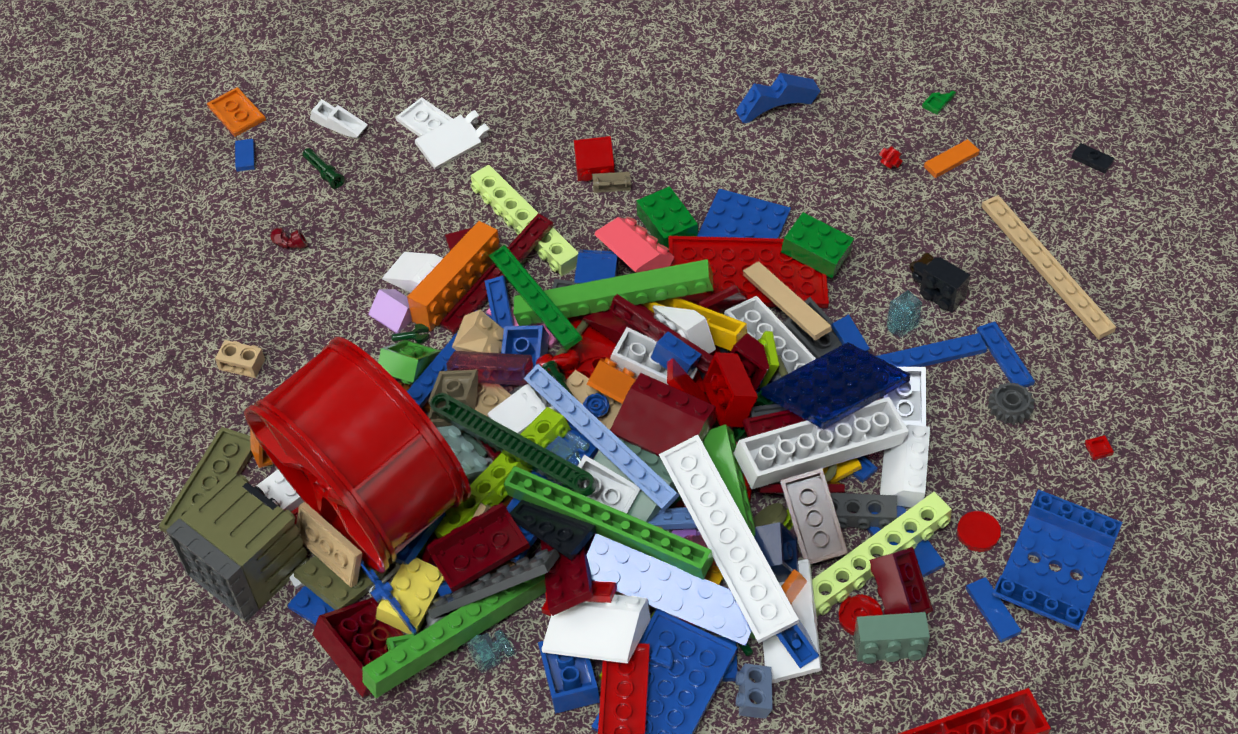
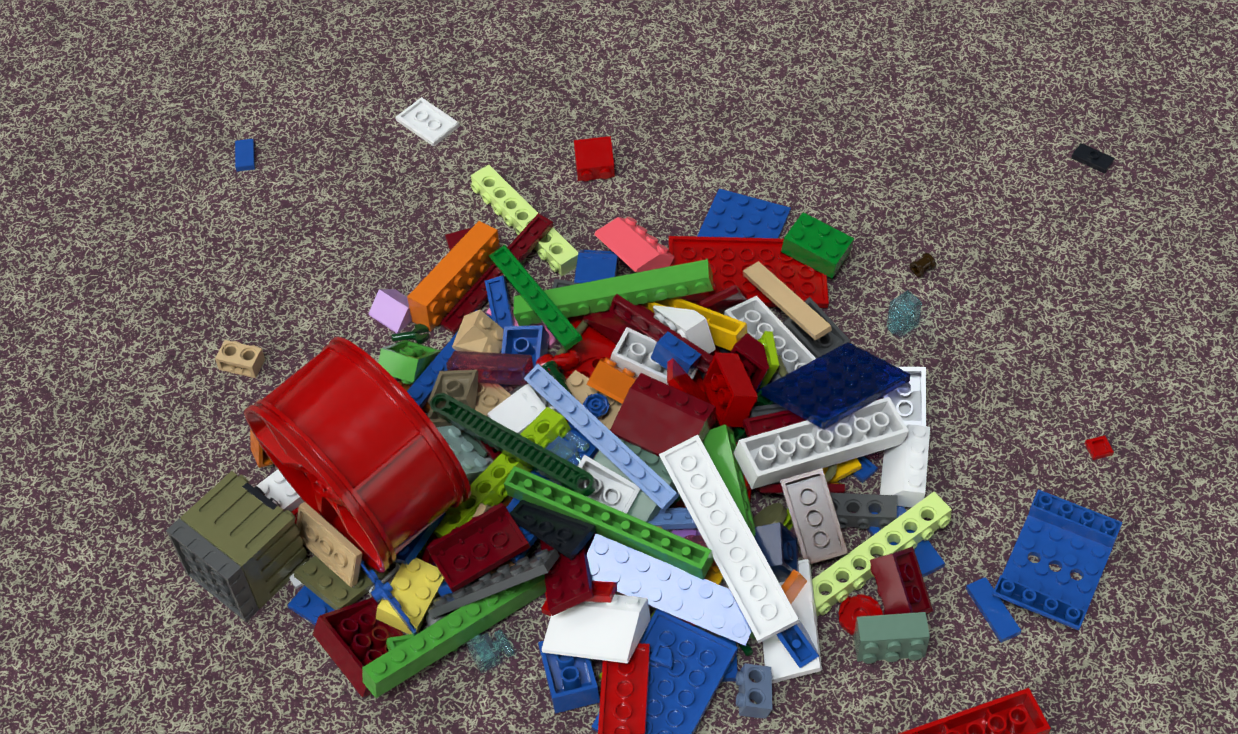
(226, 453): olive plate -> none
(236, 111): orange tile -> none
(297, 239): dark red arm -> none
(326, 171): dark green pin -> none
(337, 119): white slope -> none
(411, 269): white slope -> none
(451, 139): white tile -> none
(611, 182): dark tan hinge -> none
(666, 216): green brick -> none
(784, 90): blue arch -> none
(848, 332): blue tile -> none
(890, 157): red gear -> none
(936, 102): green tile -> none
(937, 352): blue plate -> none
(942, 283): black hinge -> none
(951, 158): orange tile -> none
(978, 531): red tile -> none
(1001, 400): dark grey gear -> none
(1005, 355): blue tile -> none
(1049, 267): tan plate -> none

